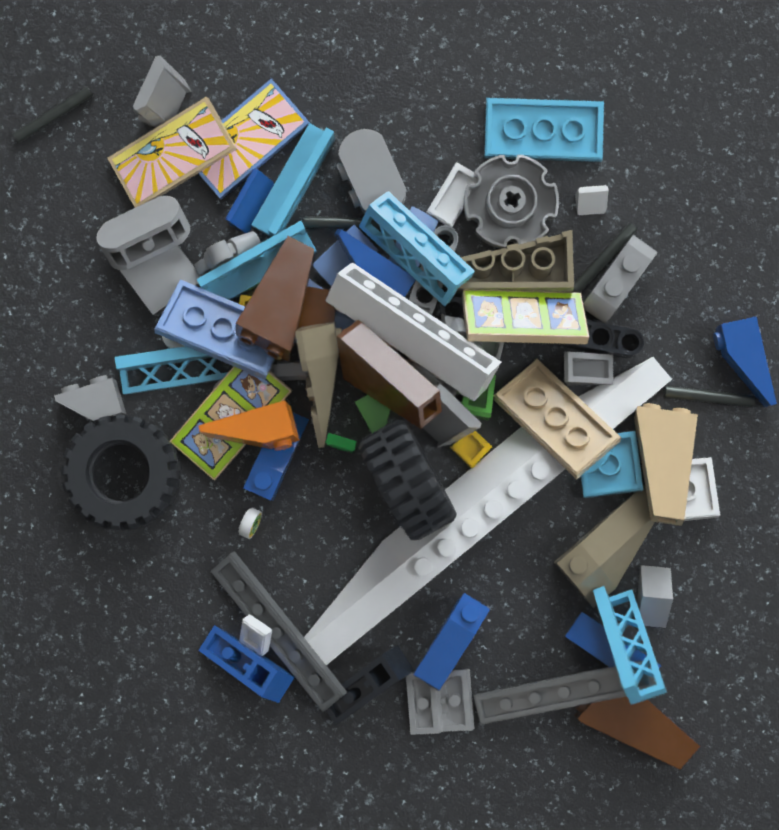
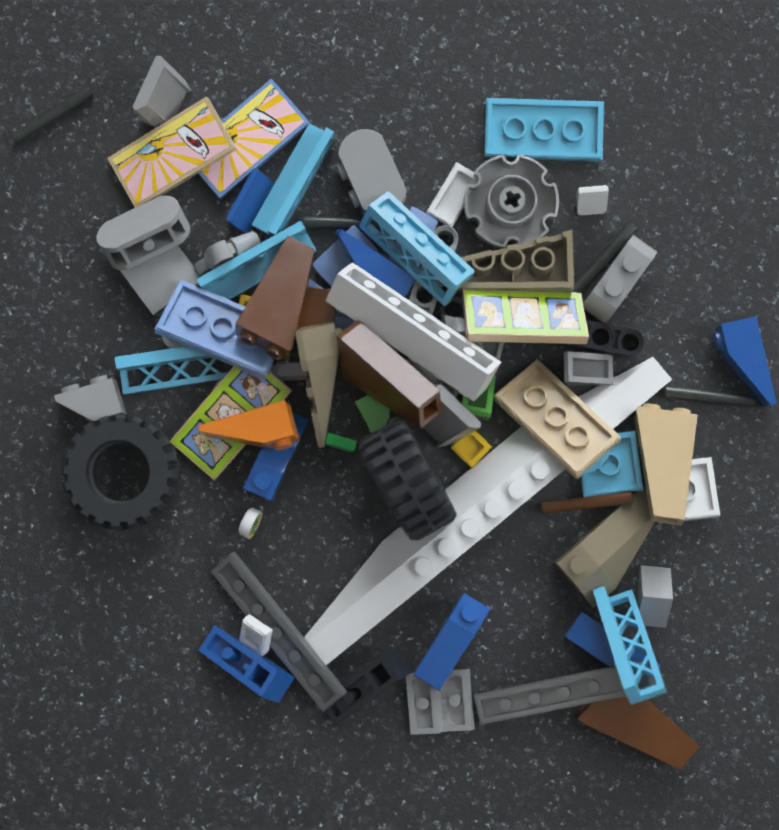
(587, 502): none -> reddish brown bar

